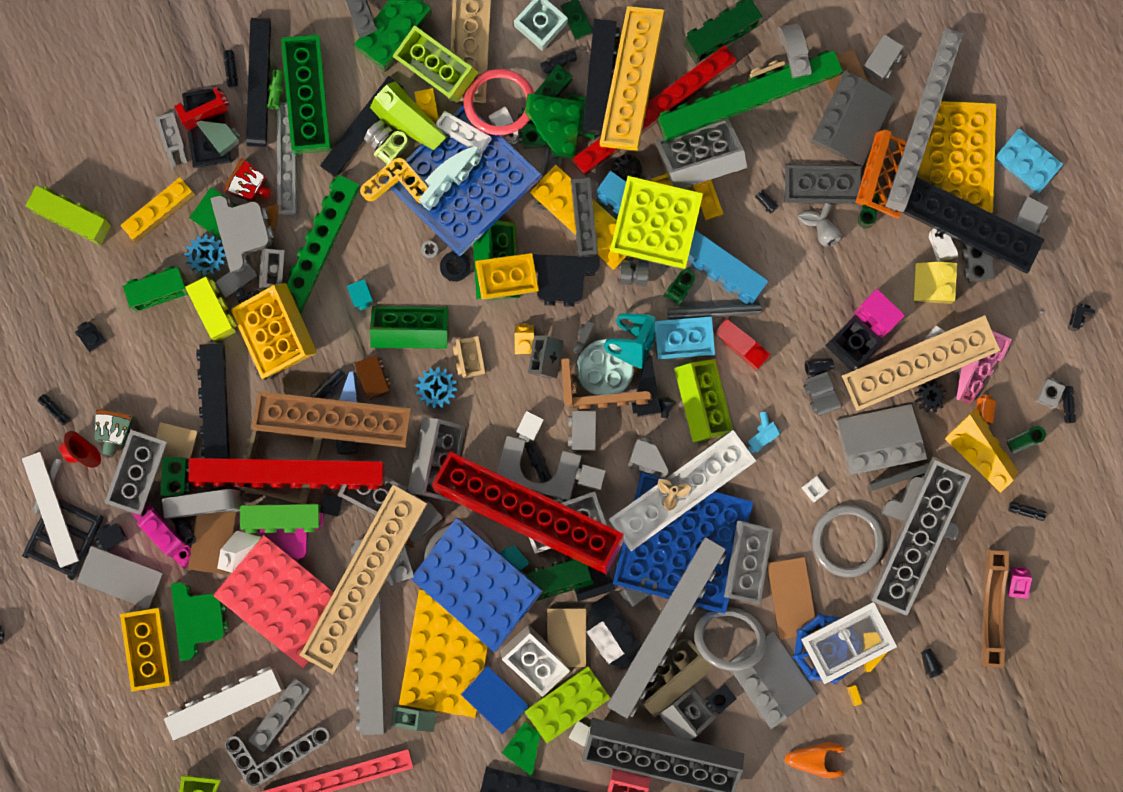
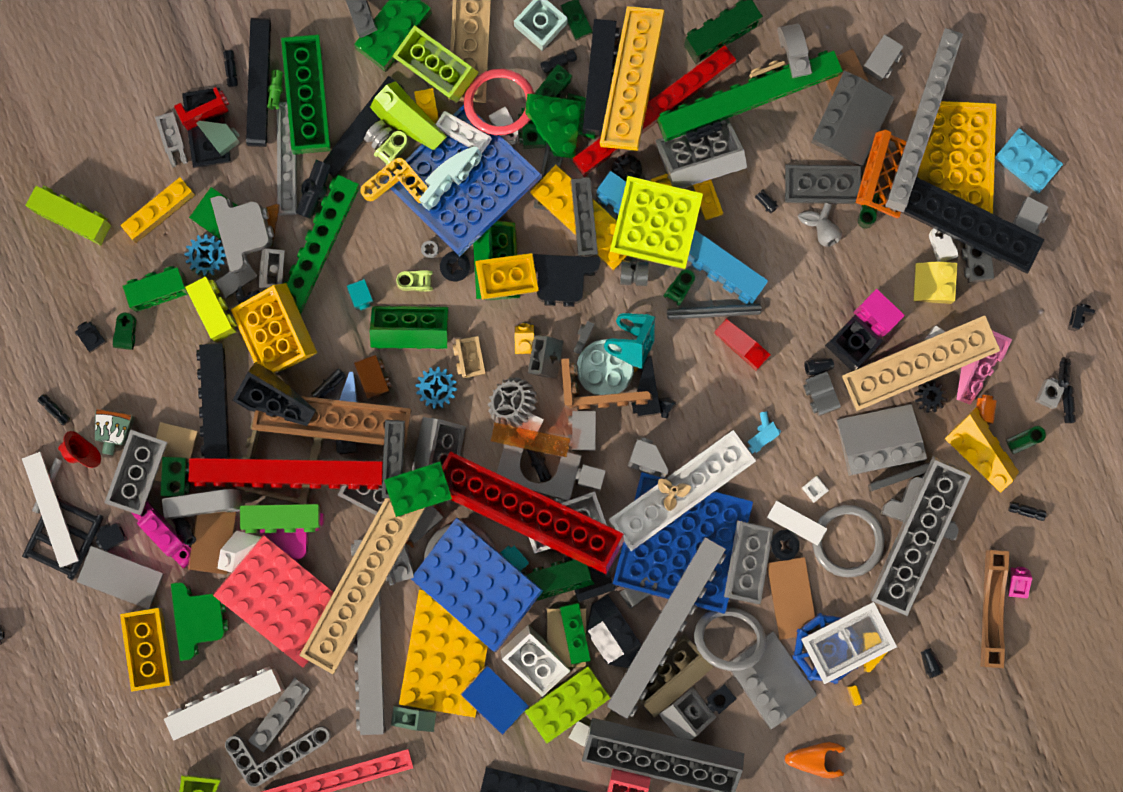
(124, 333): none -> dark green piece
(247, 182): torso -> none
(269, 394): none -> black wedge
(313, 189): none -> black piece
(331, 505): black tile -> none
(393, 451): none -> dark grey tile
(416, 280): none -> yellowish green piece
(417, 489): none -> green plate
(512, 402): none -> light grey gear
(523, 748): green wing -> none
(530, 439): none -> clear orange slope
(575, 633): none -> green plate
(684, 338): medium azure plate -> none
(704, 130): none -> black axle
(704, 400): lime slope -> none
(792, 545): none -> black gear
(797, 523): none -> white tile
(1064, 372): none -> black axle

